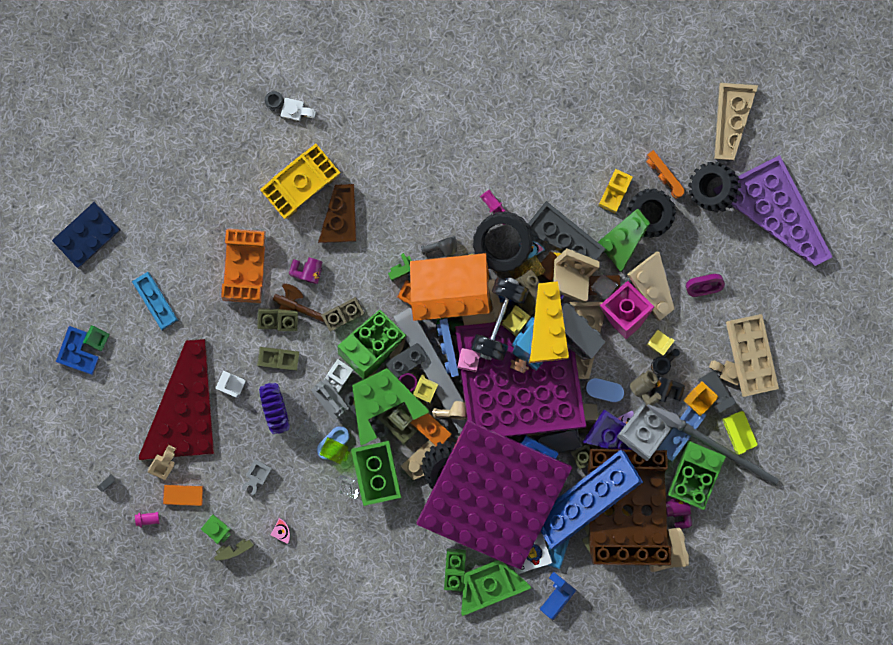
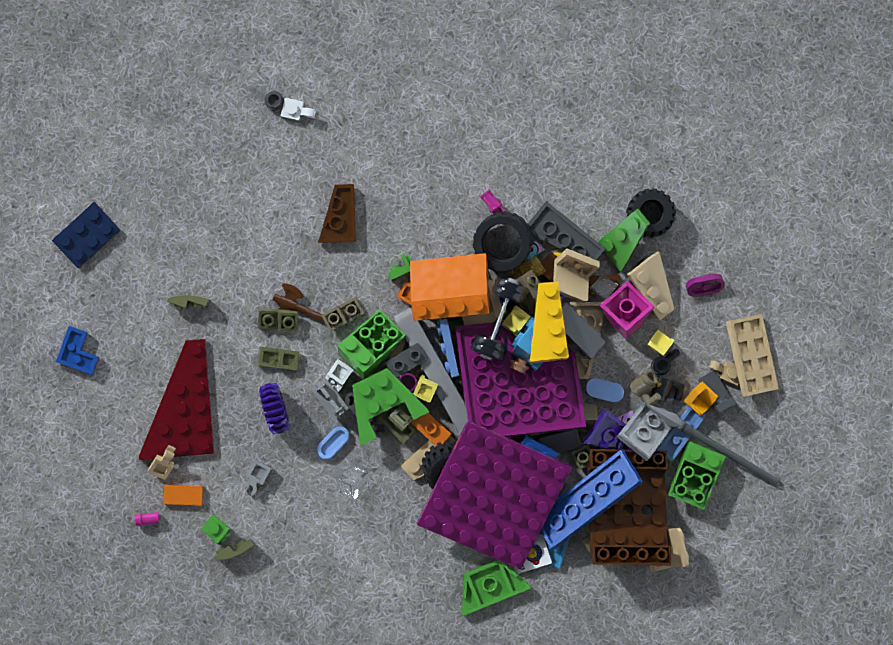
(96, 338): green plate -> none
(106, 483): dark grey tile -> none
(155, 300): dark azure tile -> none
(179, 302): none -> olive slope
(230, 384): white panel -> none
(244, 265): orange plate -> none
(281, 531): tile -> none
(300, 181): yellow plate -> none
(311, 270): magenta piece -> none
(335, 451): clear neon green bracket -> none
(376, 473): bright green slope -> none
(447, 246): dark grey bar -> none
(454, 569): bright green slope -> none
(457, 411): tan bar -> none
(468, 360): bright pink plate -> none
(558, 598): blue bracket -> none
(615, 191): yellow slope -> none
(665, 176): orange plate -> none
(679, 508): magenta piece -> none
(700, 183): black tyre -> none
(732, 115): tan wing -> none
(739, 432): neon yellow panel -> none
(777, 207): medium lavender wing -> none

